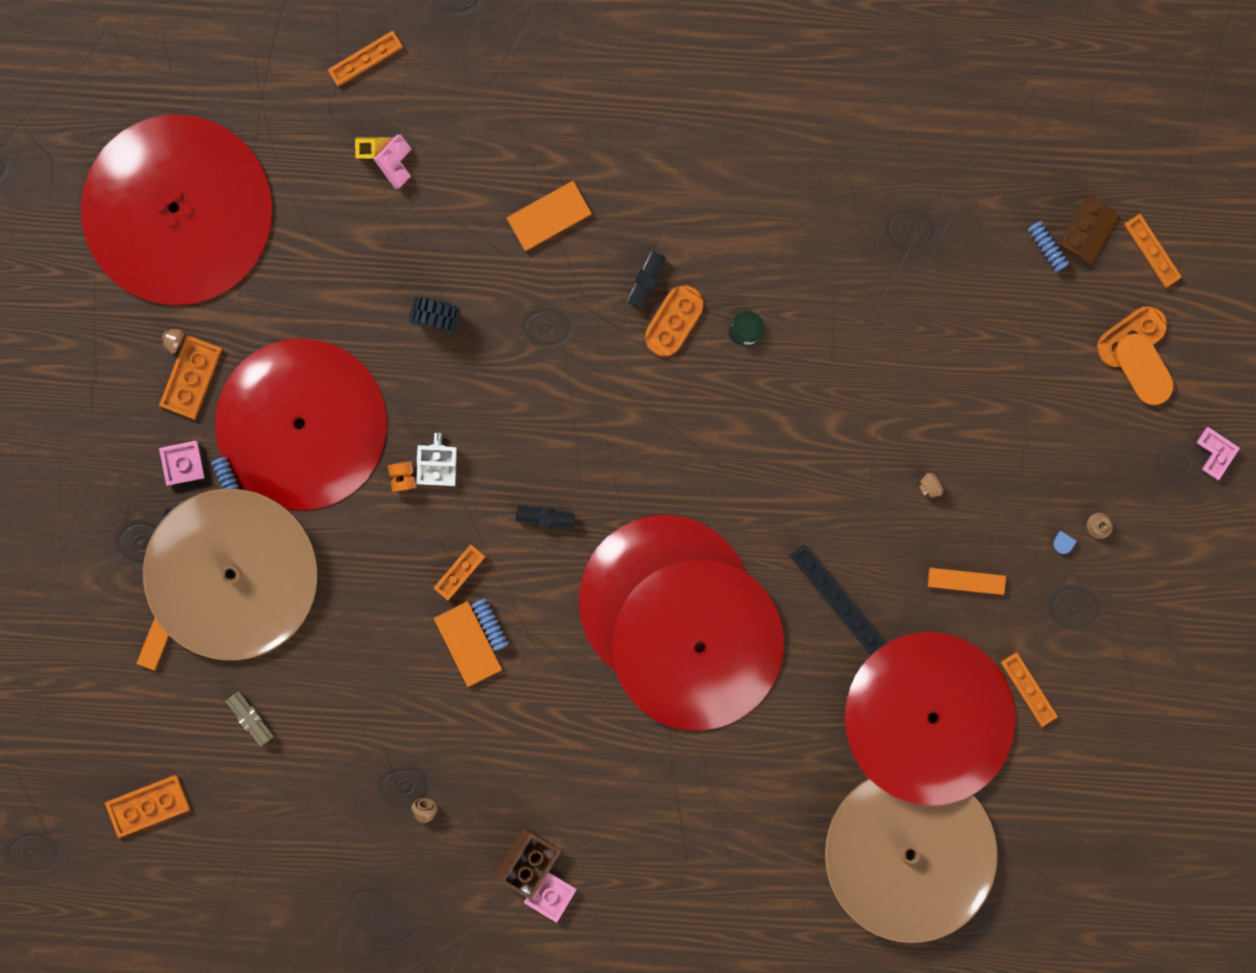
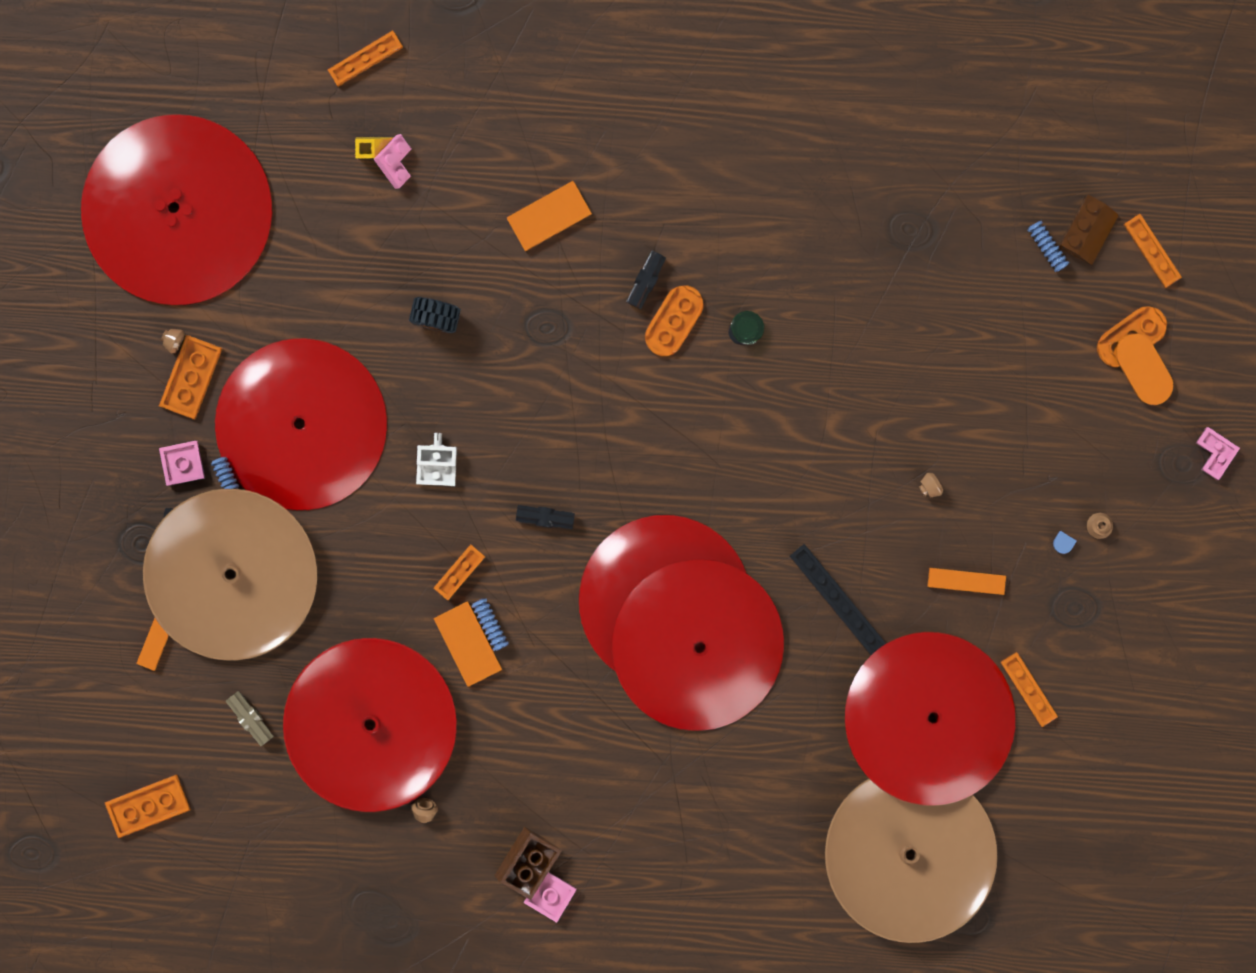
(329, 731): none -> red dish
(401, 469): orange wheel -> none

